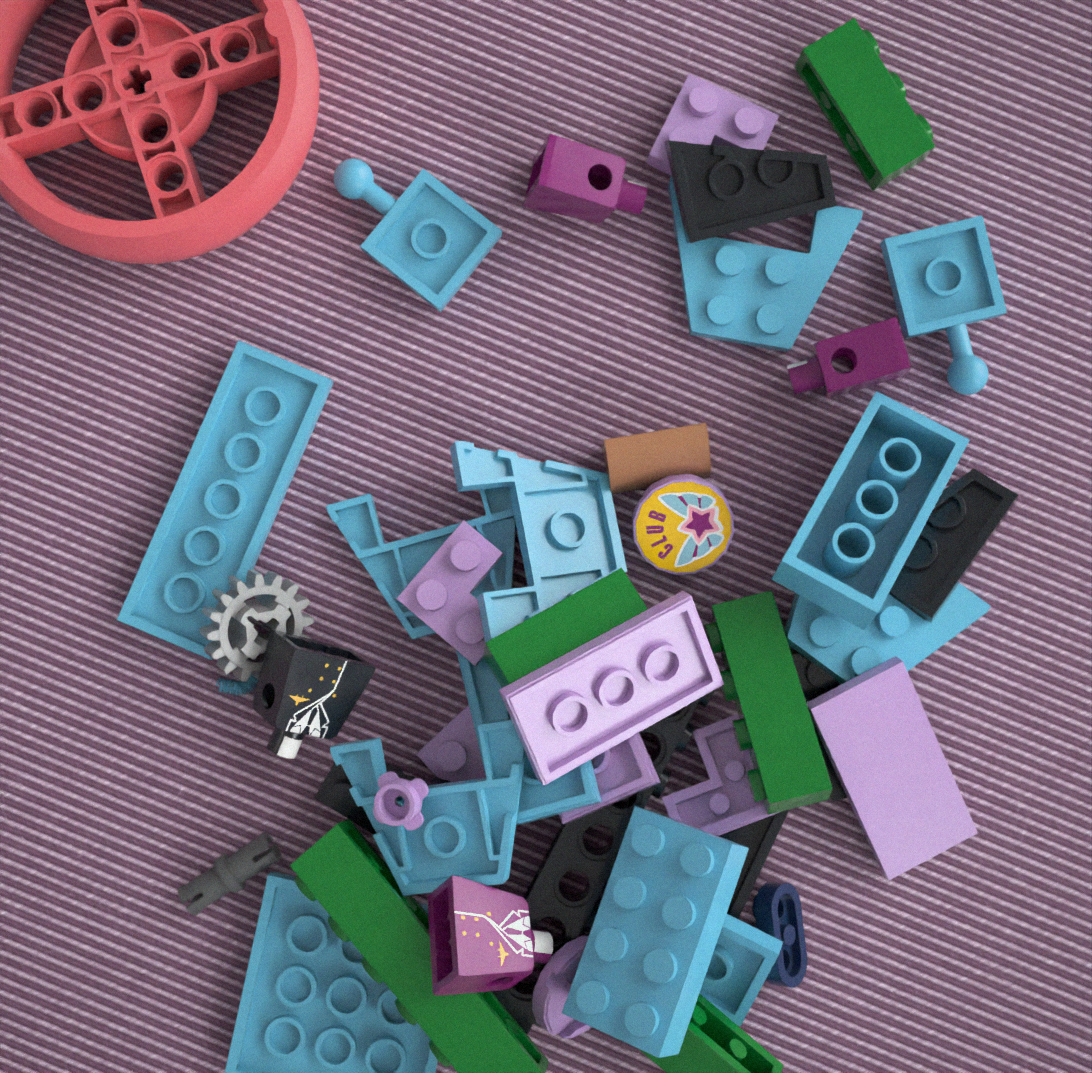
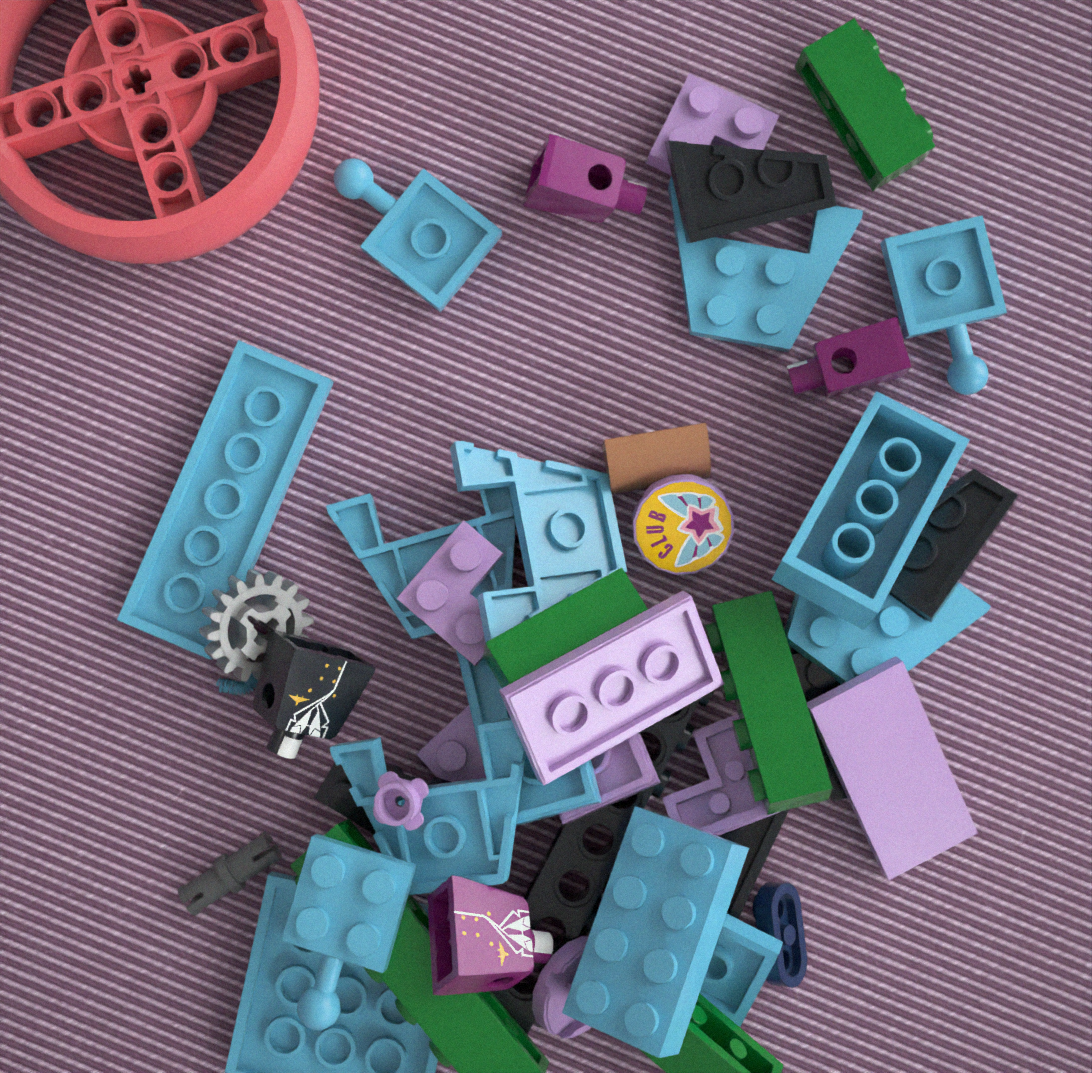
(349, 912): none -> medium azure plate

